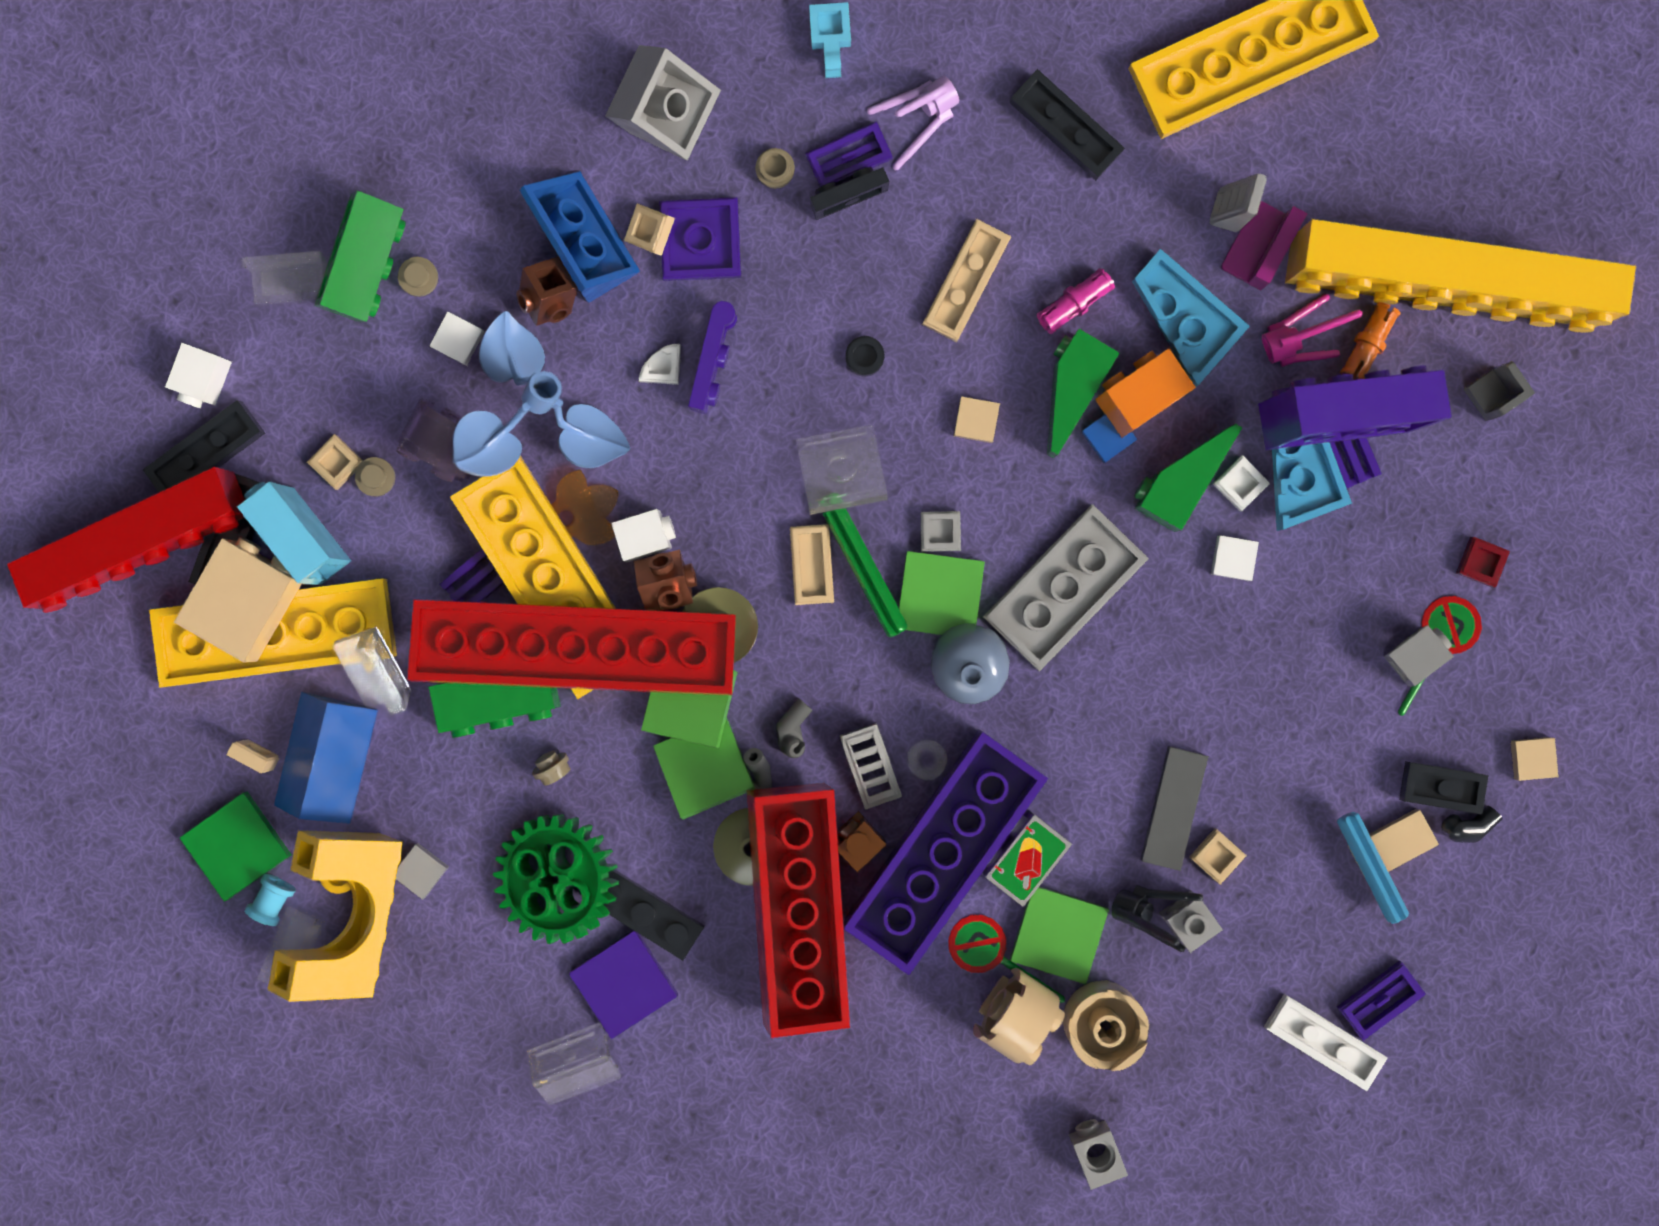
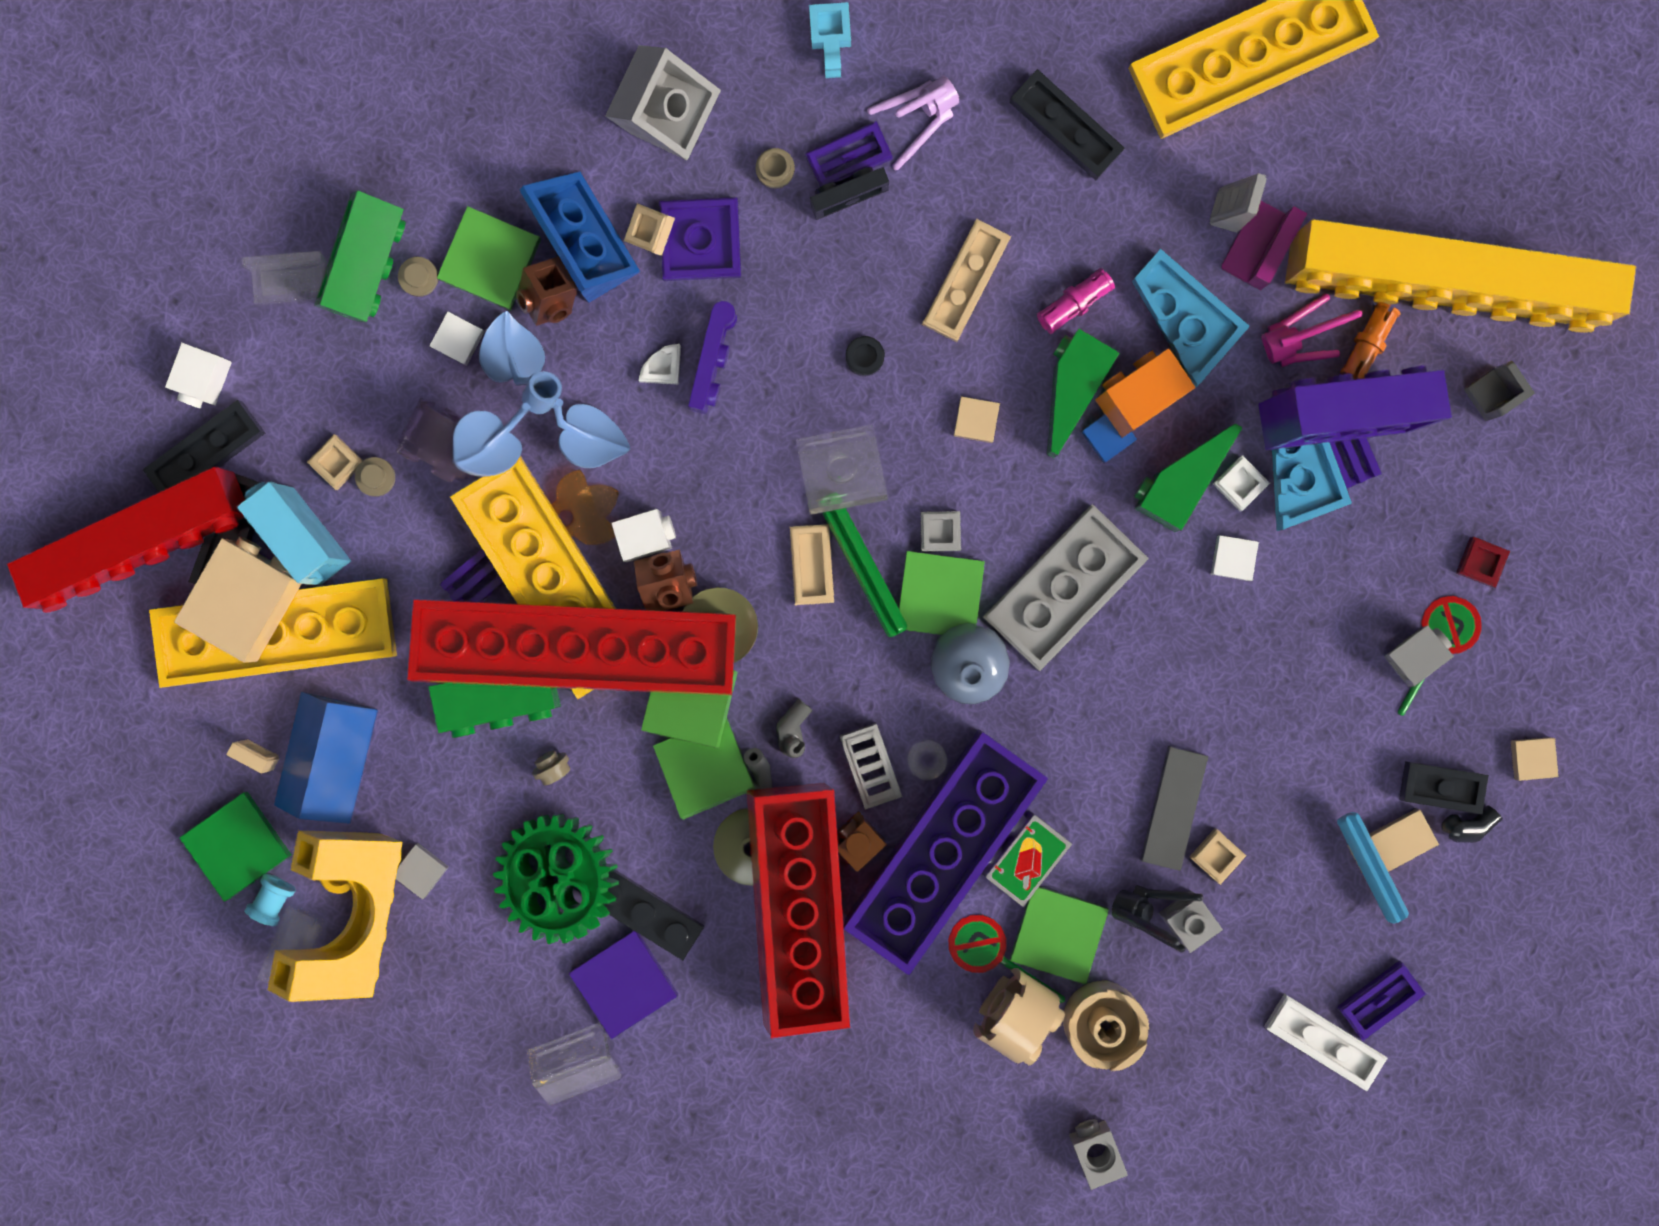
(373, 670): clear panel -> none
(488, 258): none -> bright green tile

